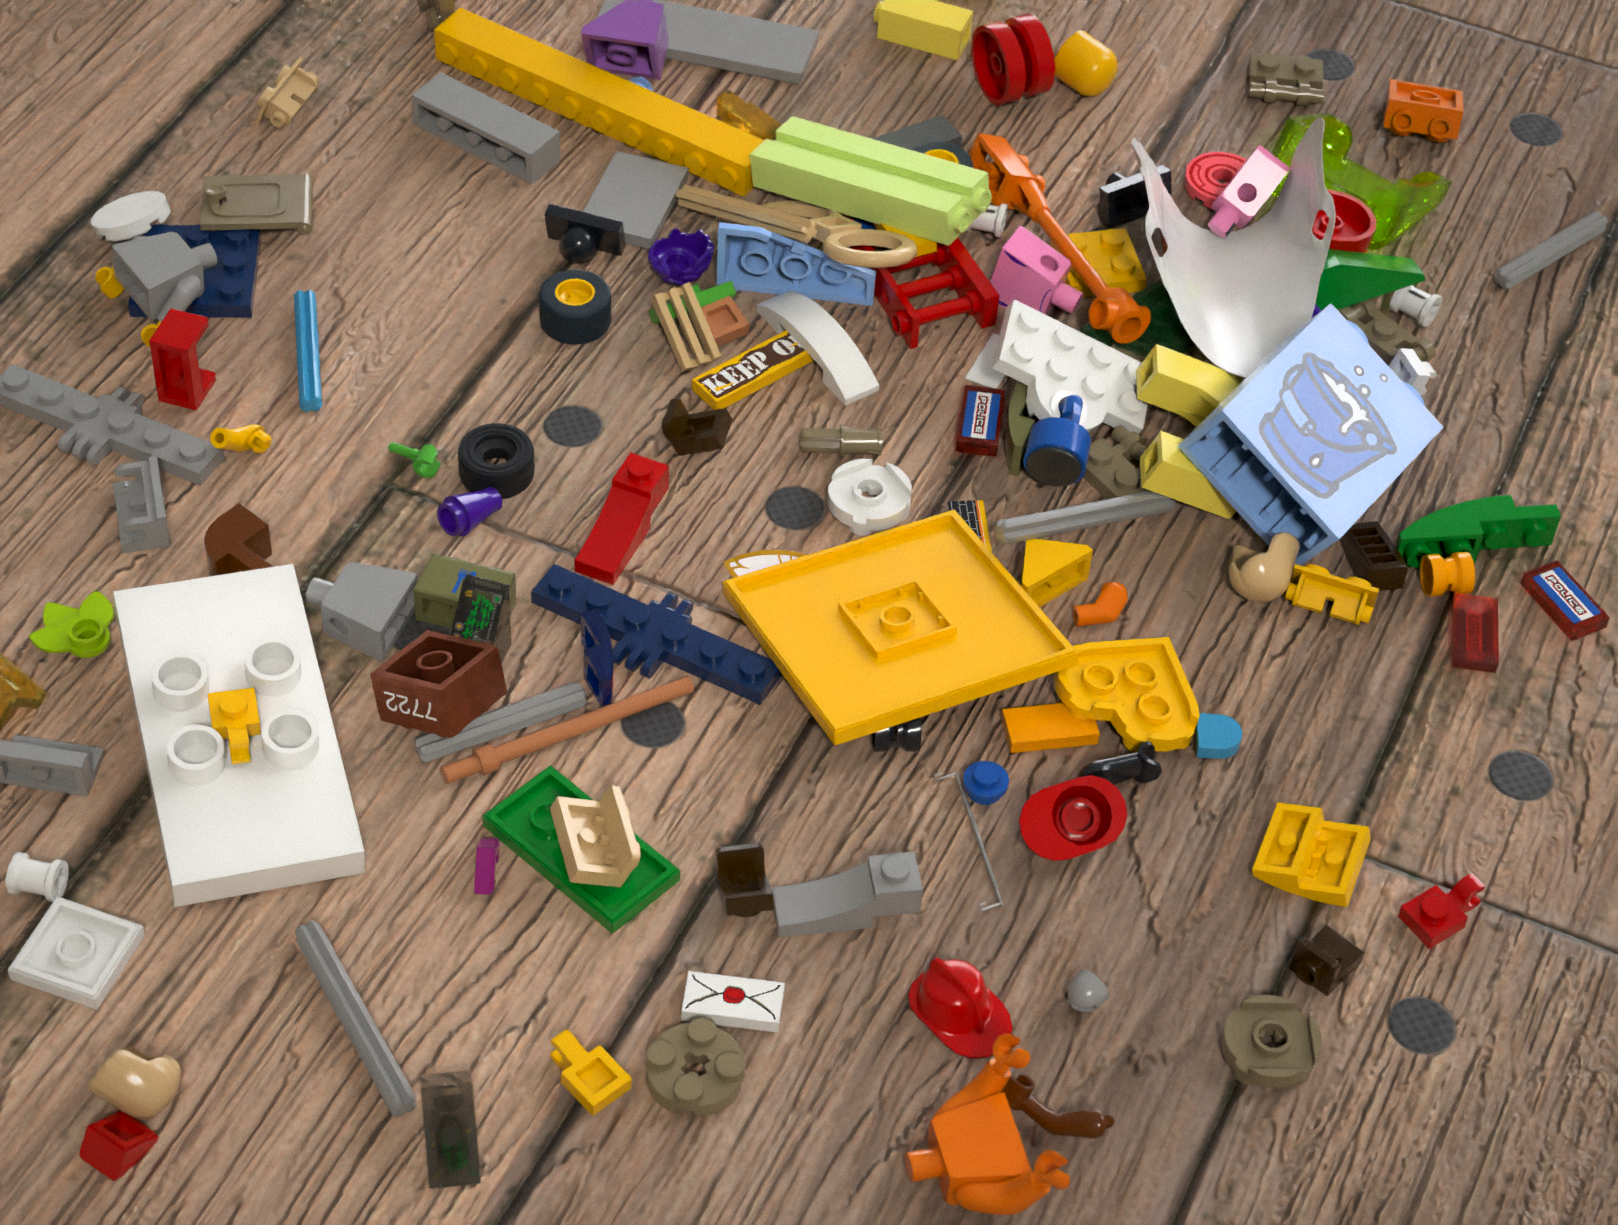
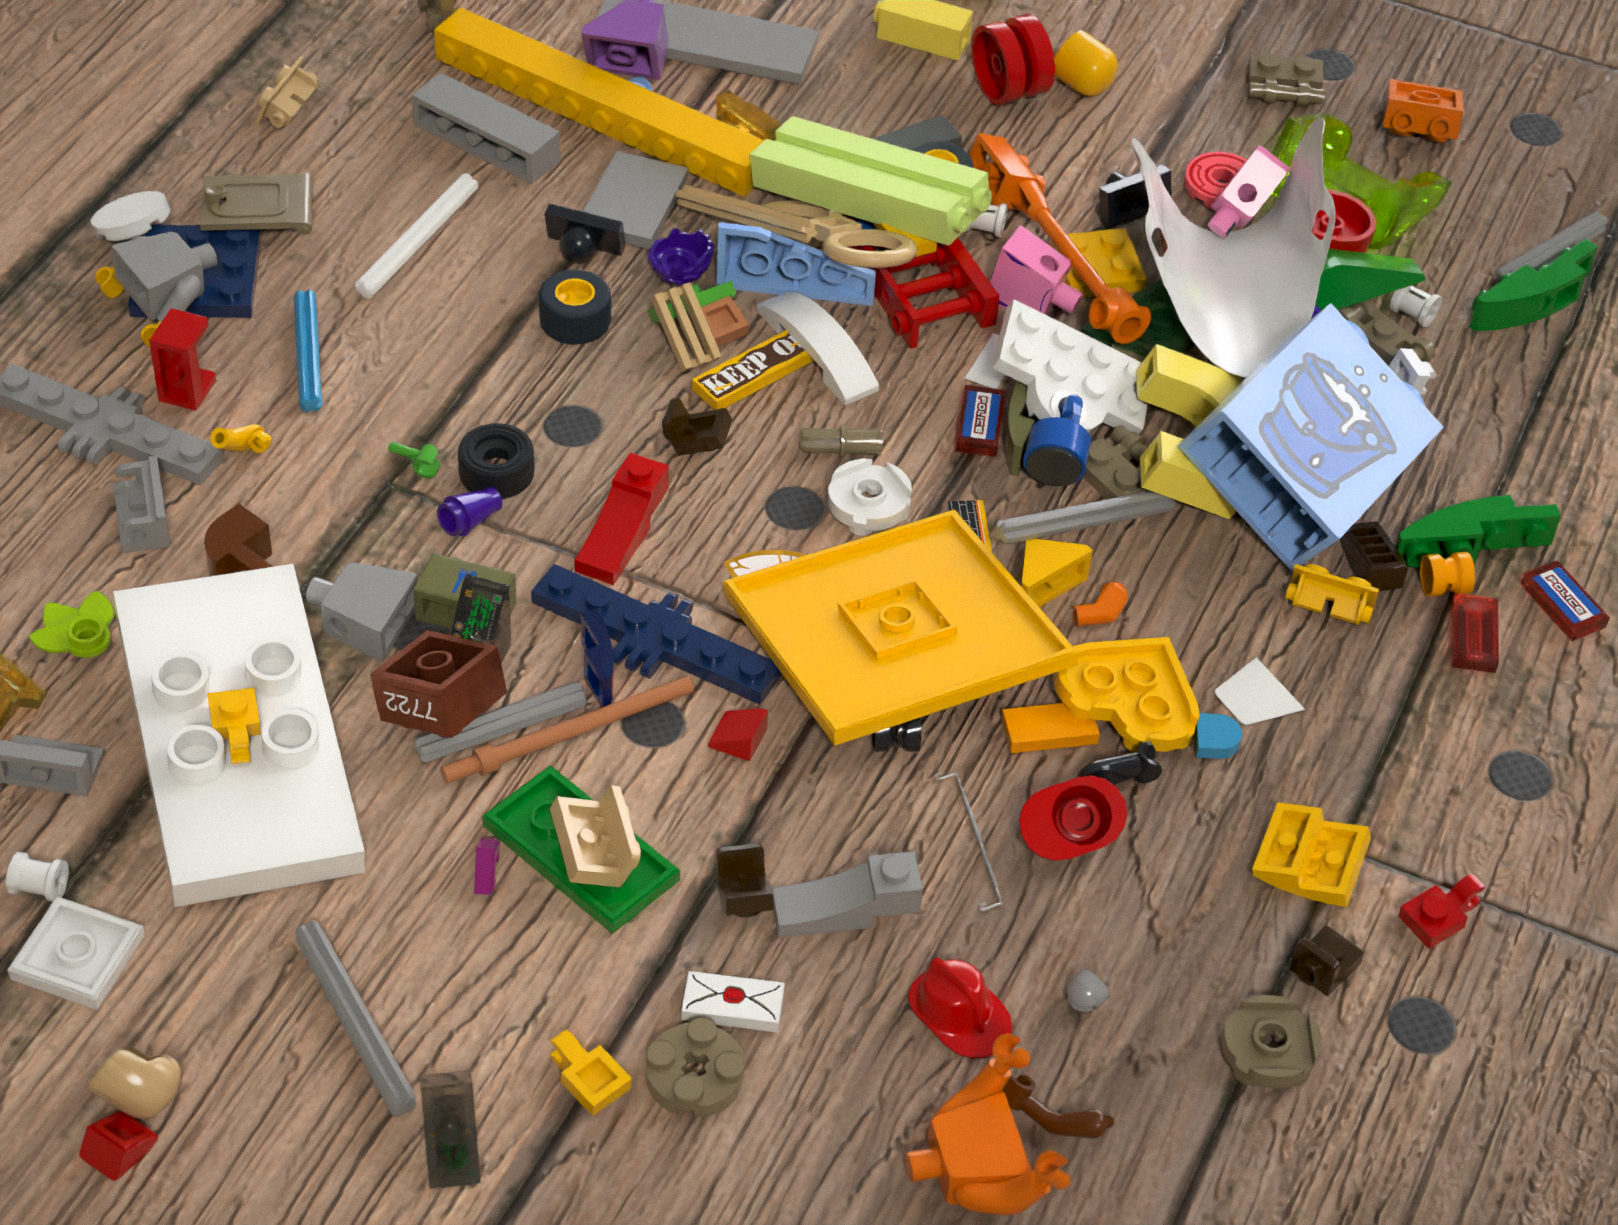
(416, 236): none -> white axle
(740, 732): none -> red slope
(985, 782): blue plate -> none
(1256, 695): none -> white sticker
(1264, 574): tan hair -> none
(1534, 294): none -> green slope

